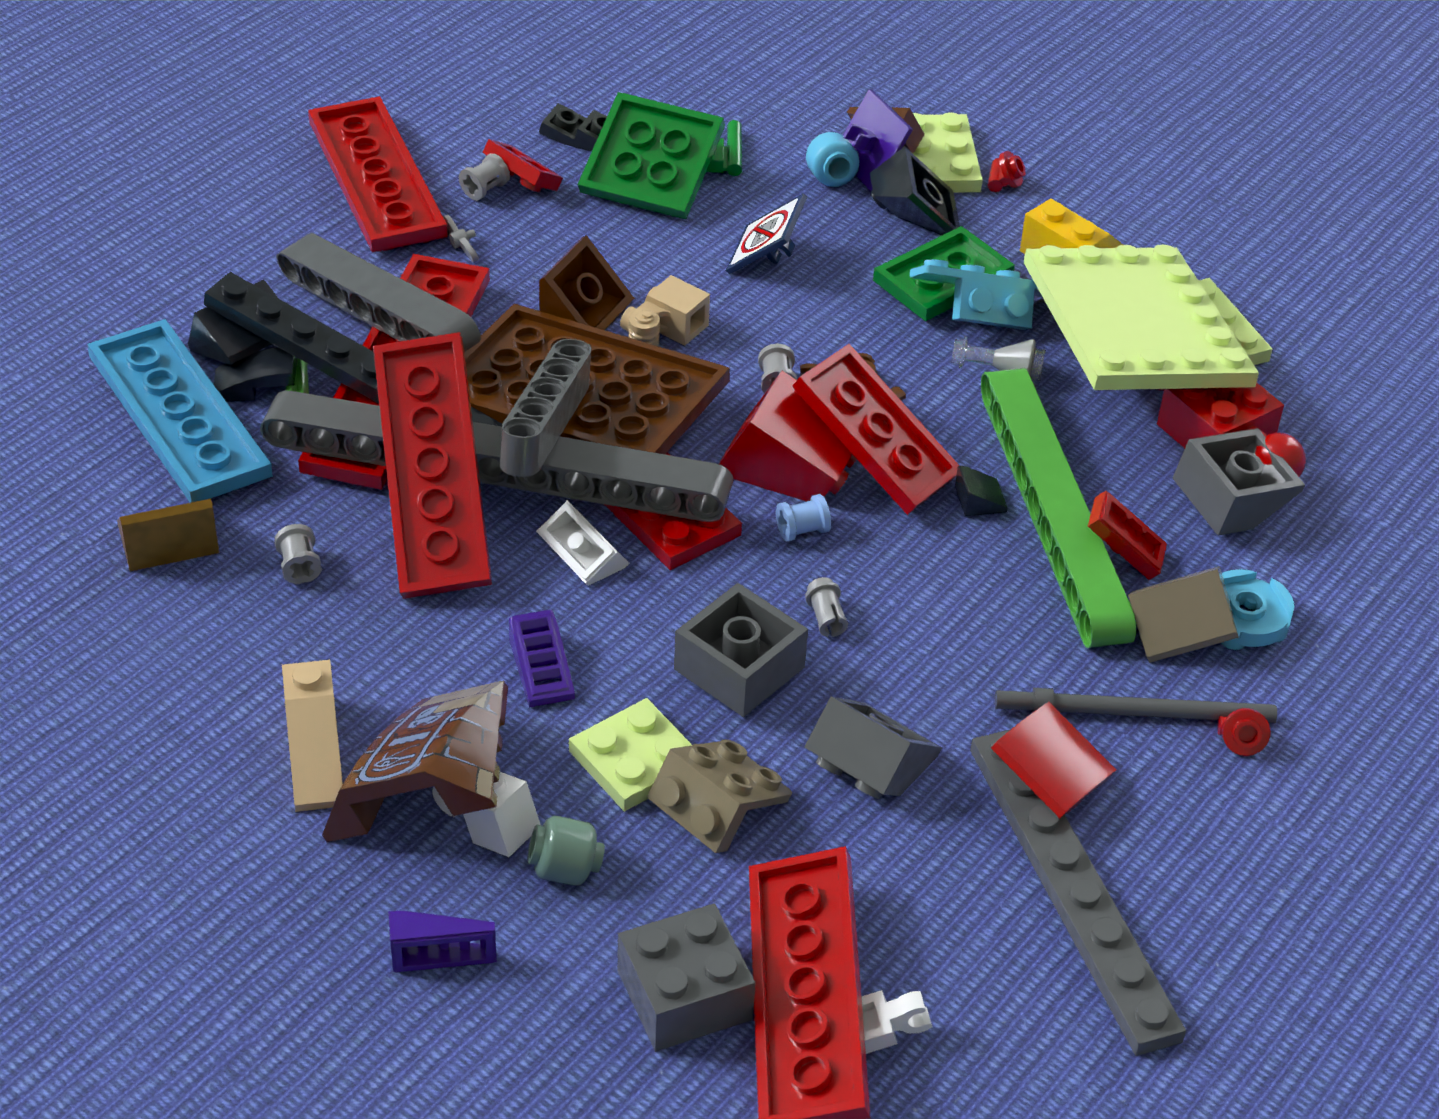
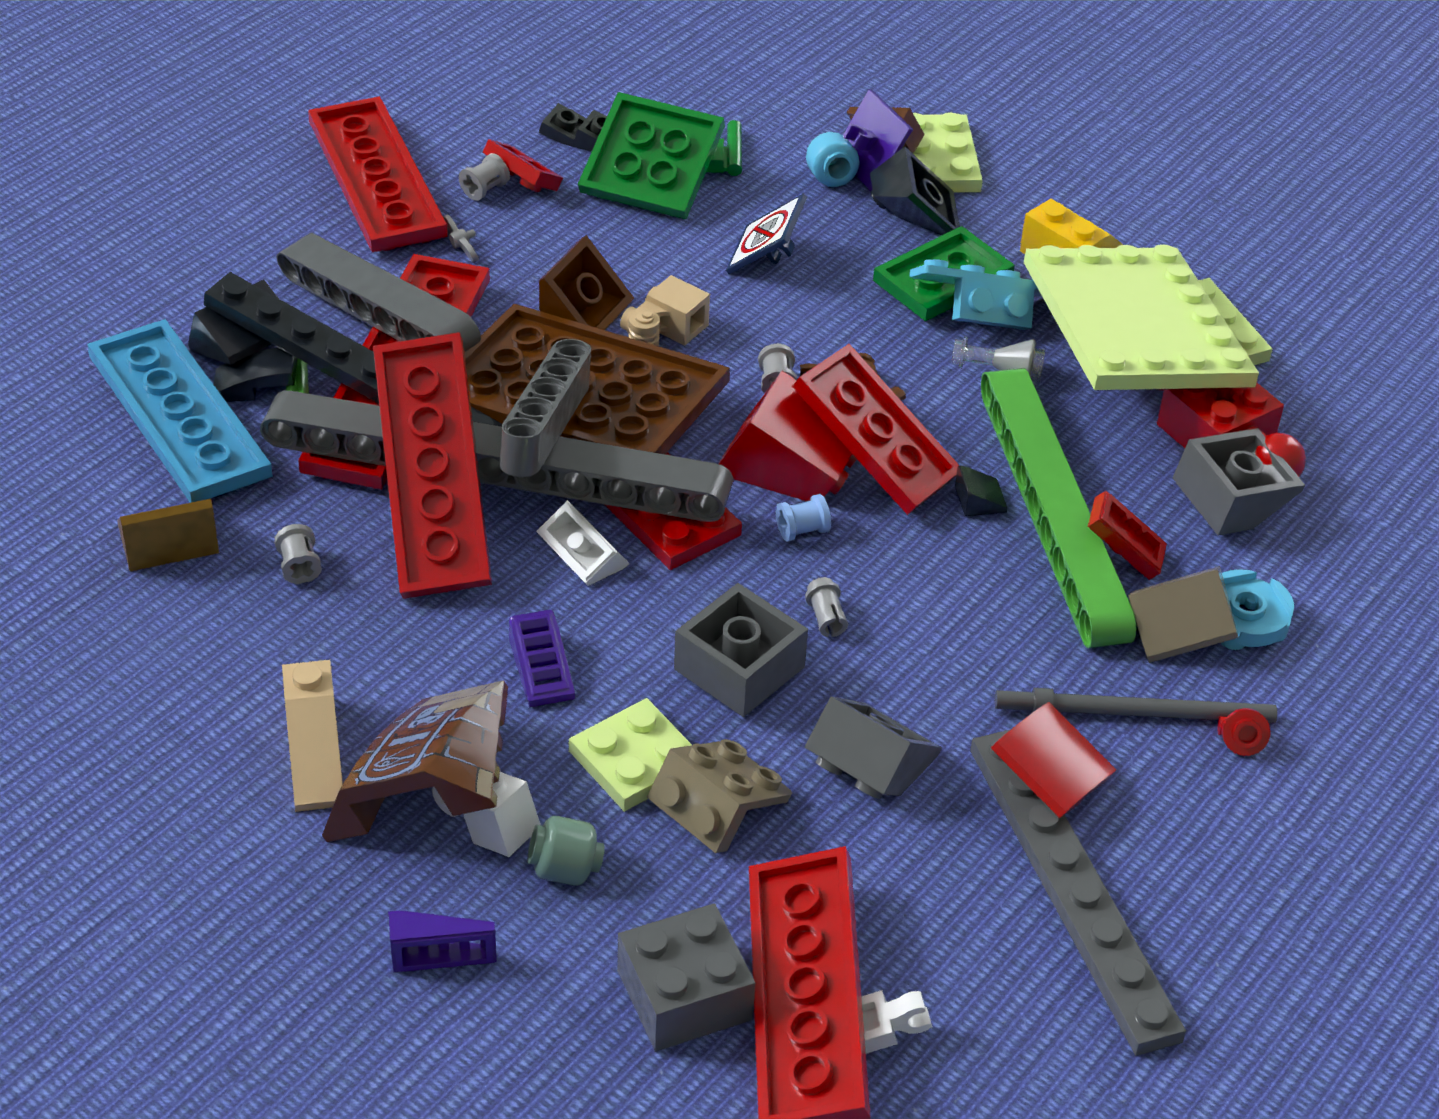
(1005, 171): red plate -> none

